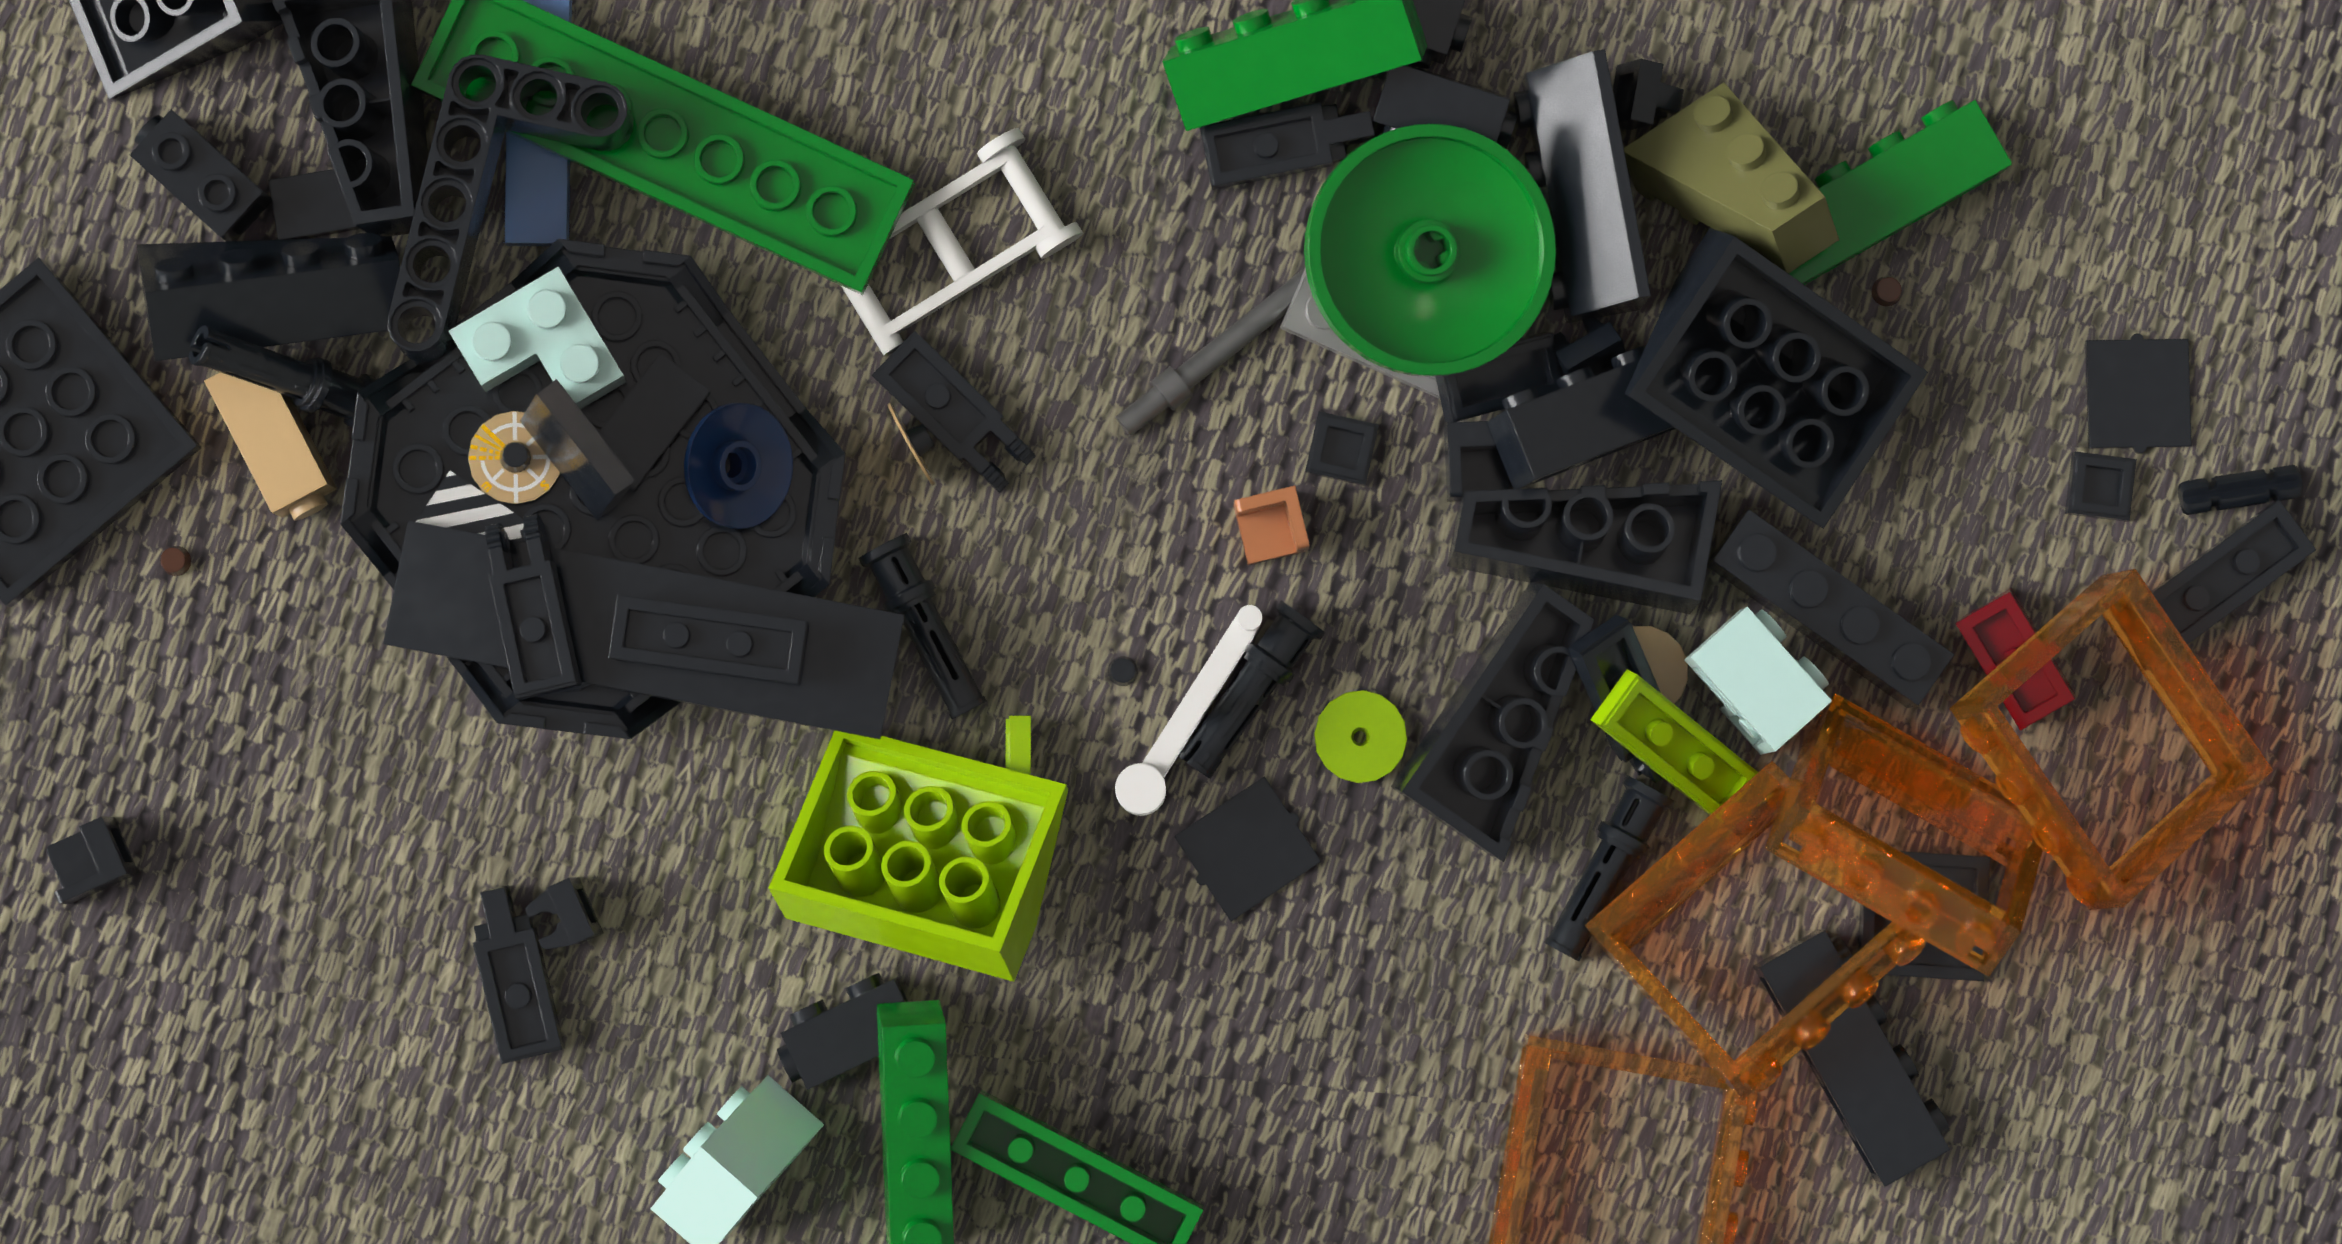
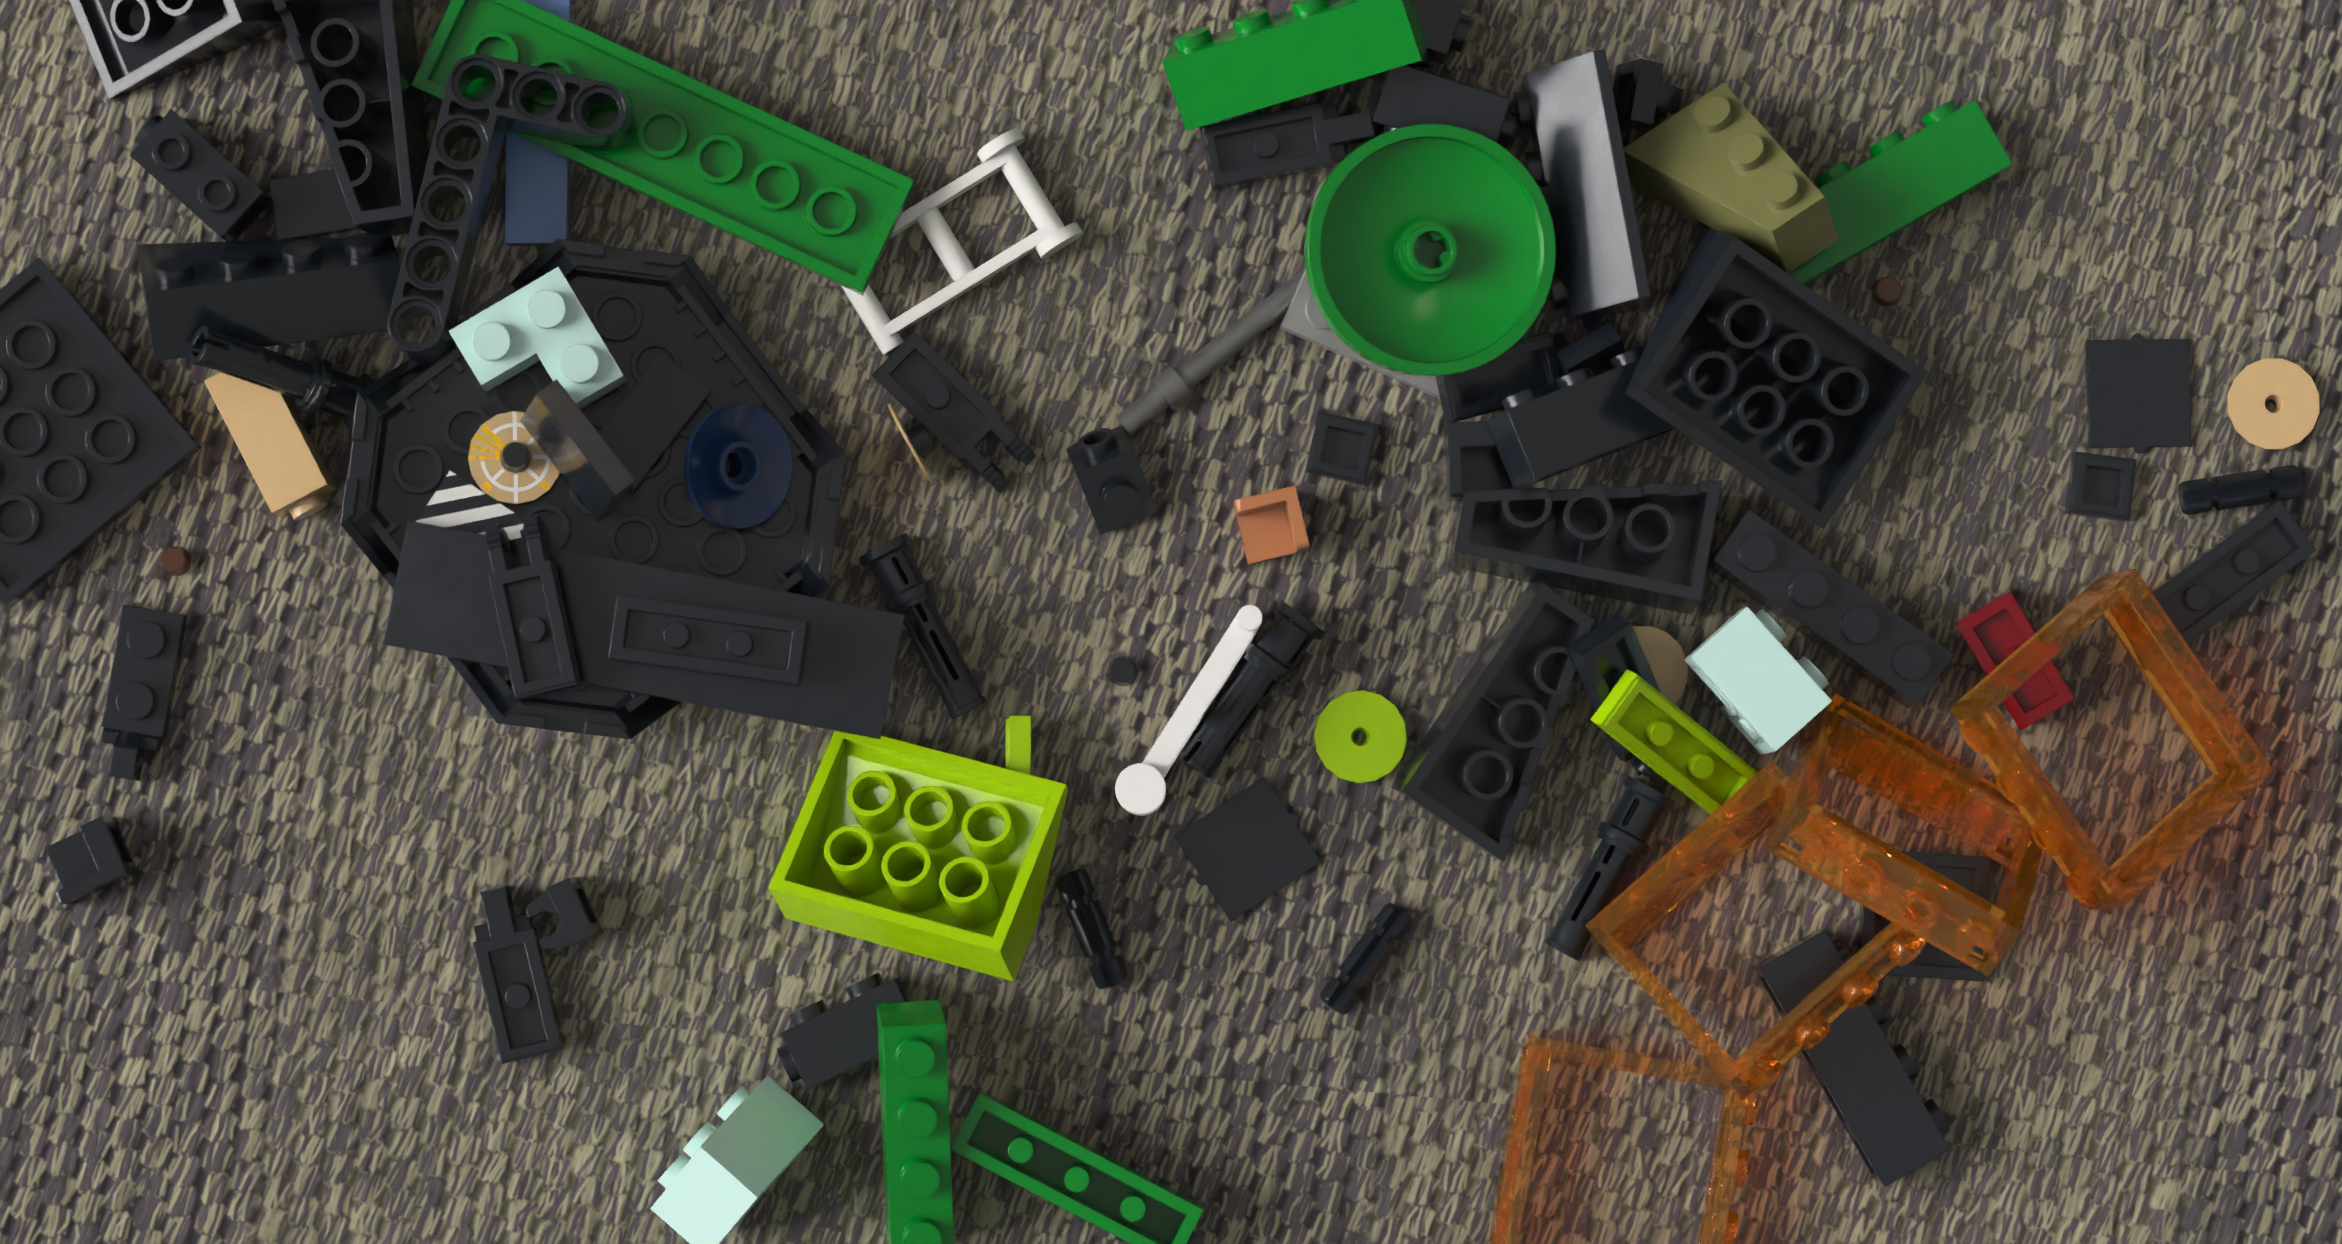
(141, 686): none -> black hinge
(1091, 929): none -> black axle
(1111, 478): none -> black bracket
(1366, 958): none -> black axle
(2294, 398): none -> tan piece

